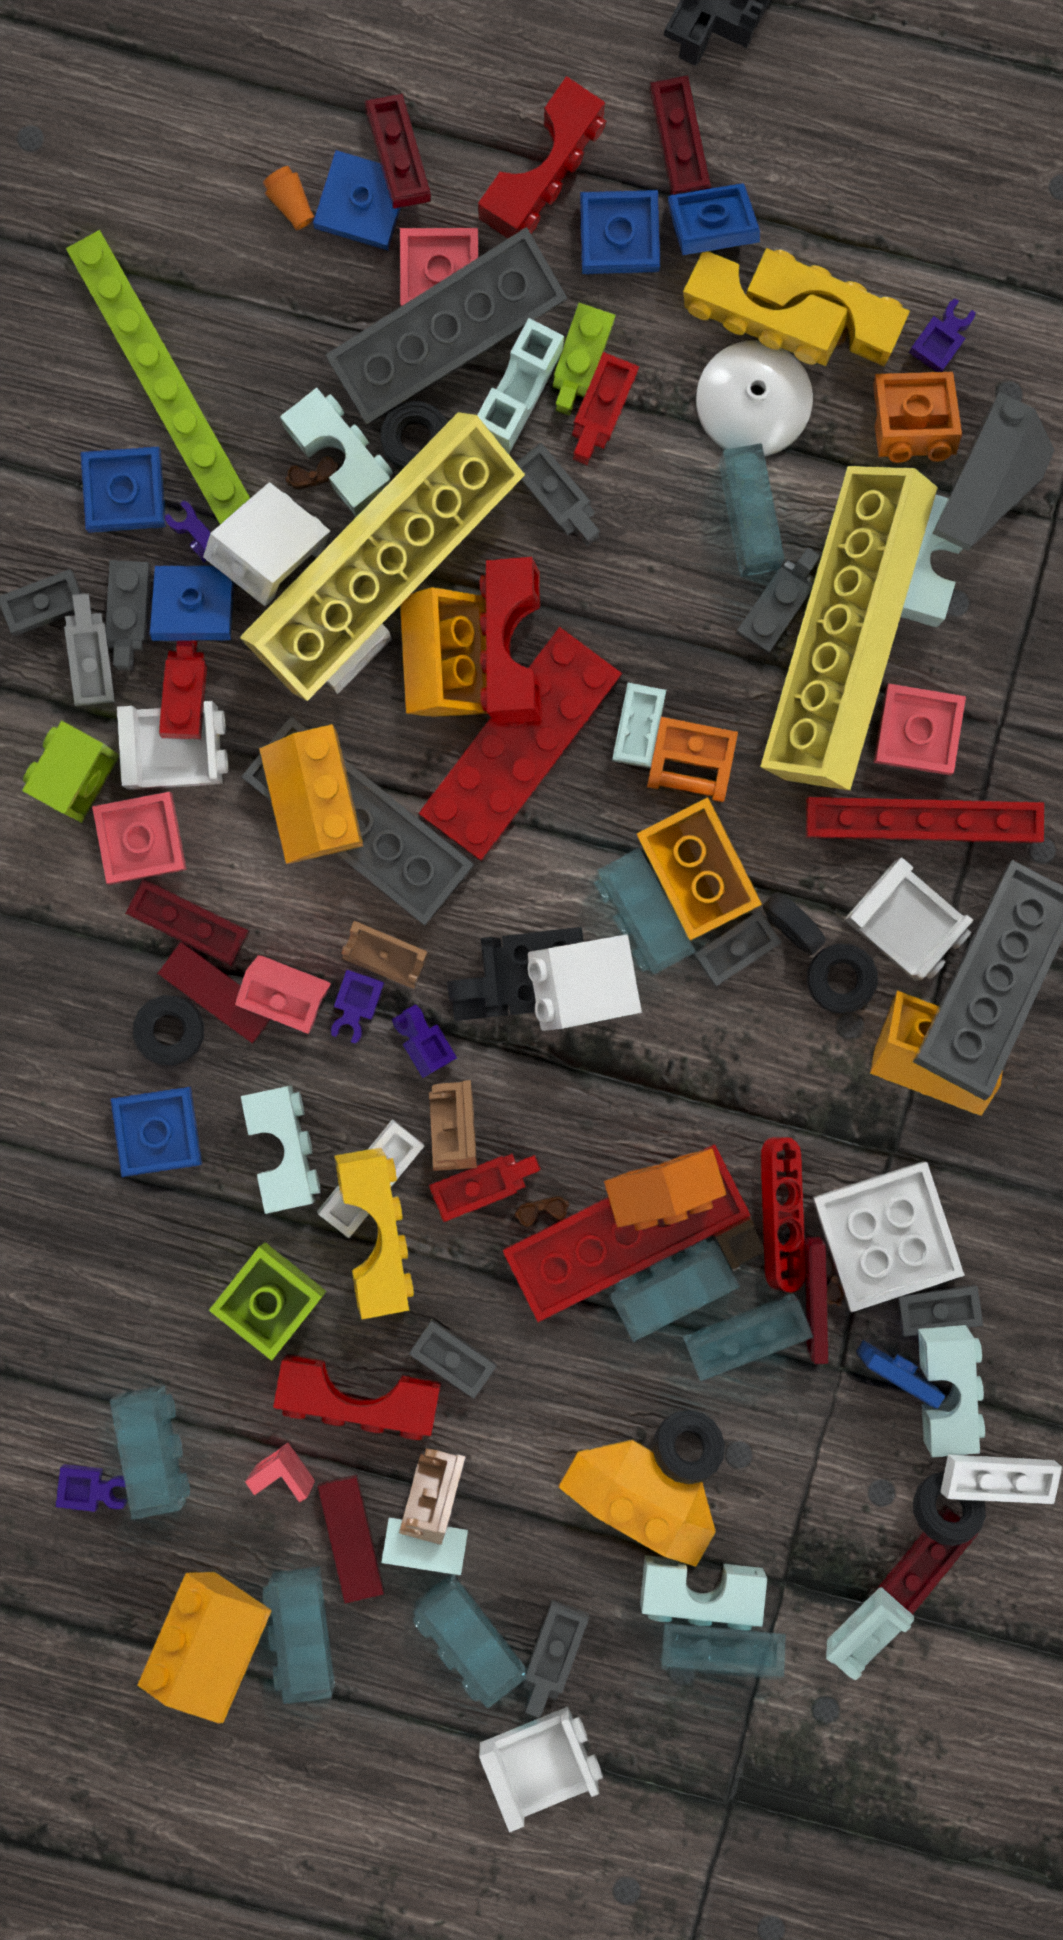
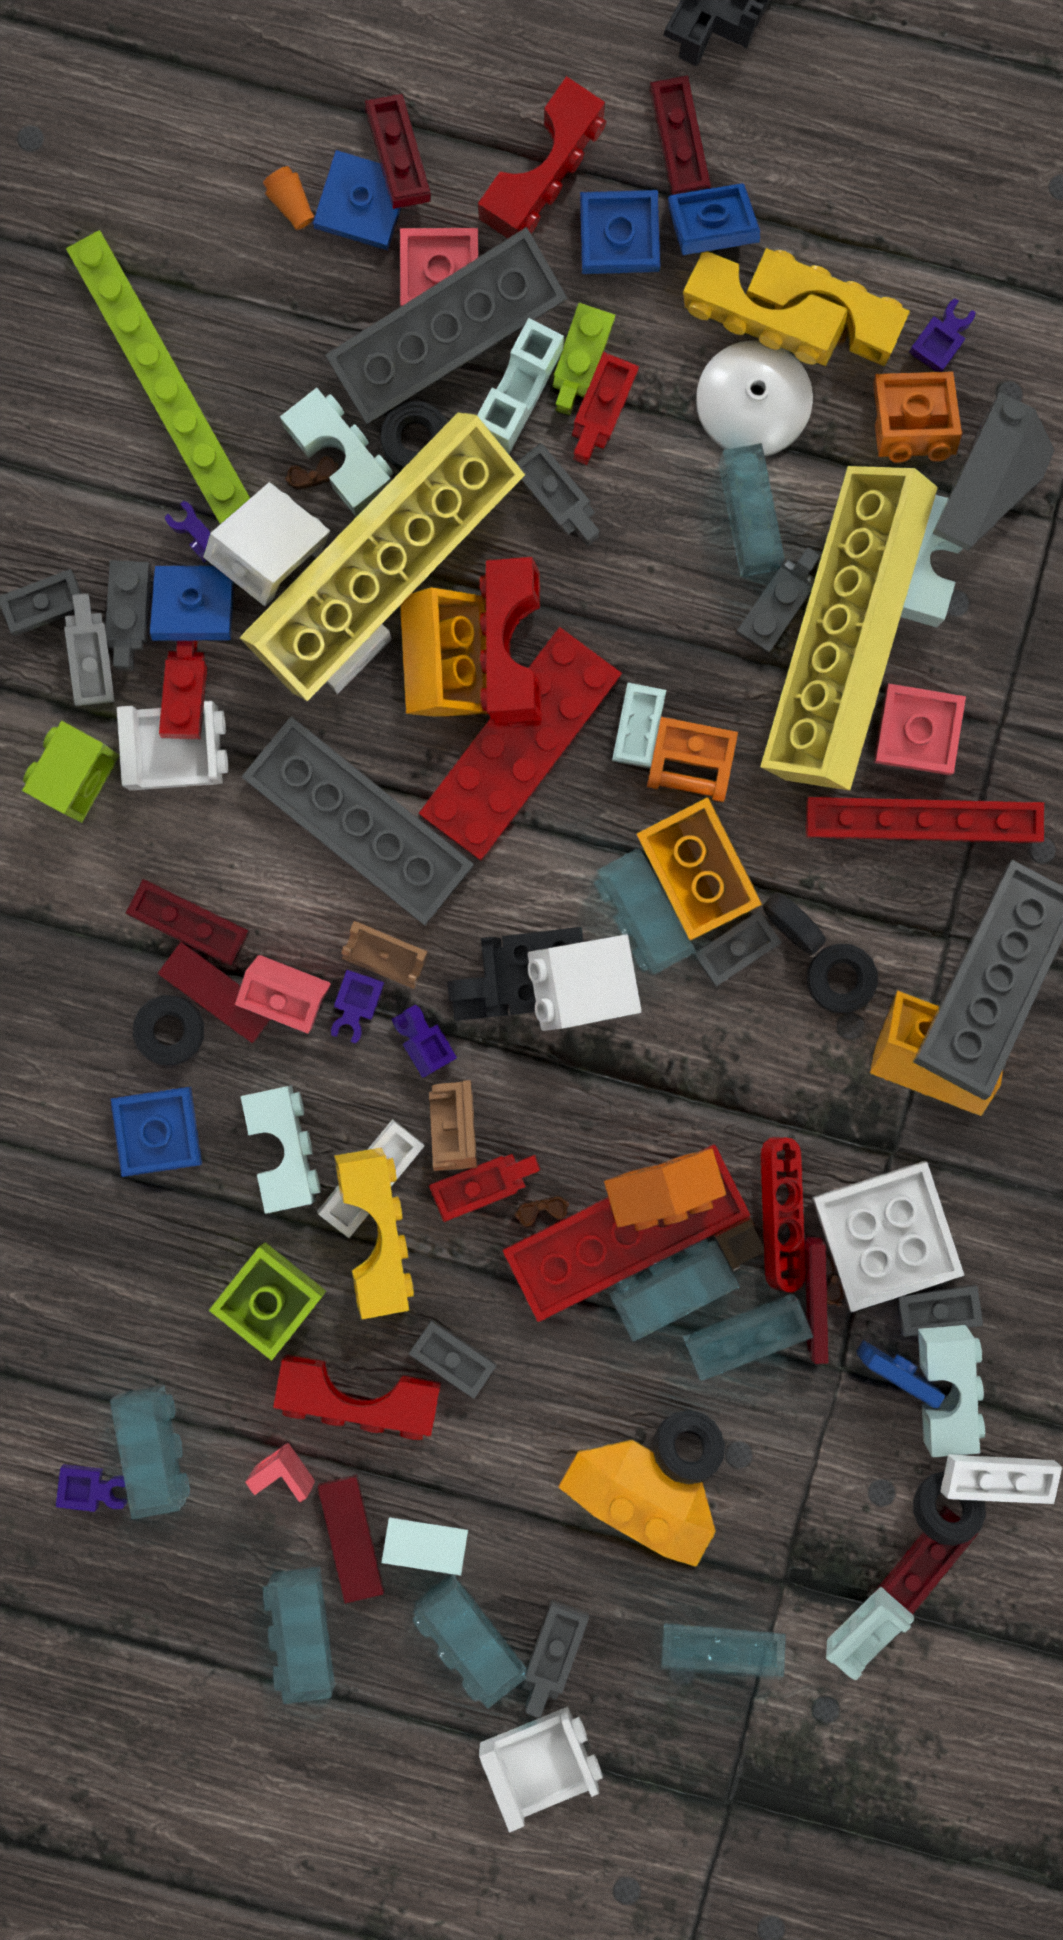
(123, 489): blue plate -> none
(139, 838): coral plate -> none
(204, 1646): light orange slope -> none
(311, 794): light orange slope -> none
(432, 1496): hinge -> none
(735, 1601): light aqua arch -> none
(909, 922): white panel -> none

